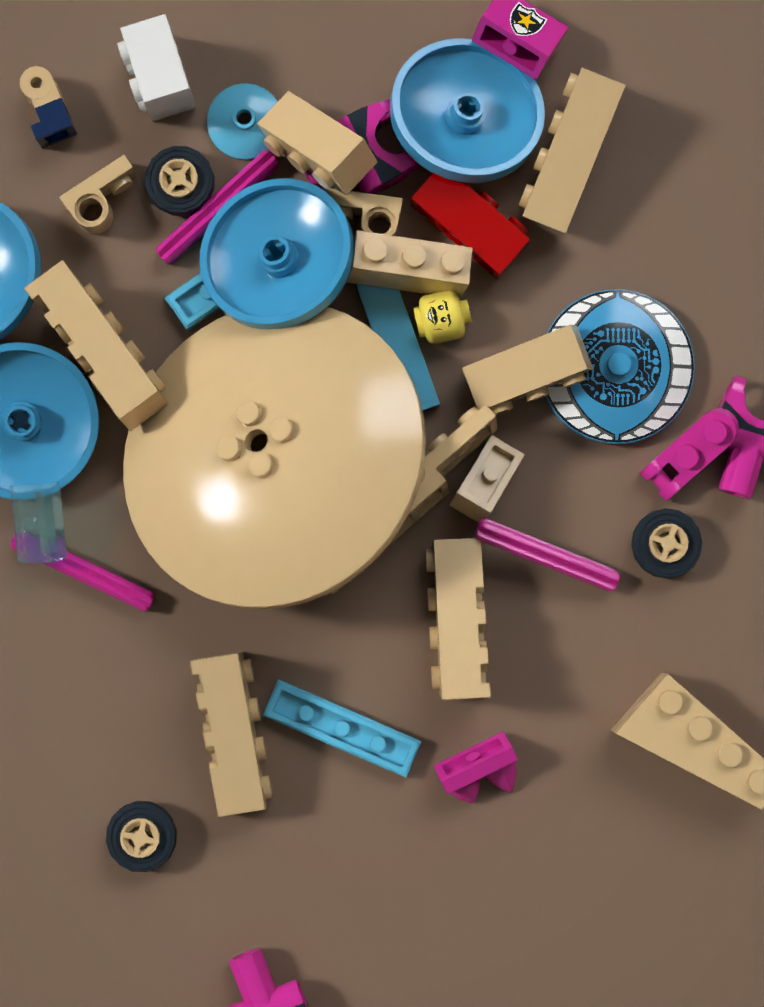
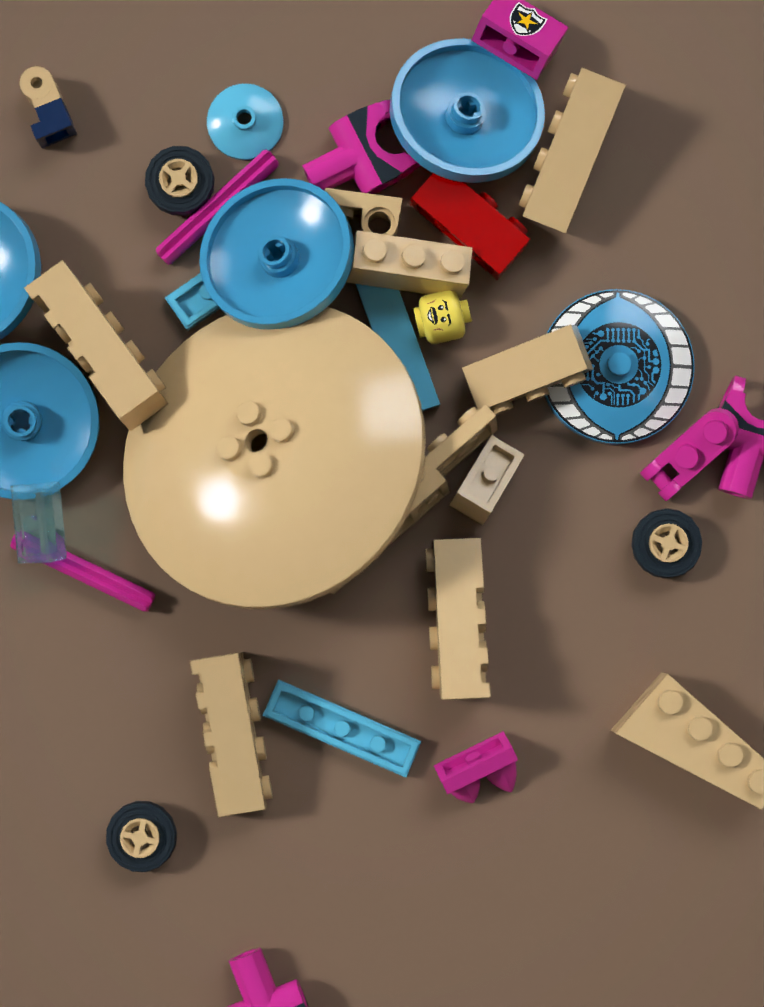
(112, 178): tan plate -> none
(154, 59): white brick -> none
(316, 143): tan brick -> none
(547, 554): dark pink axle -> none

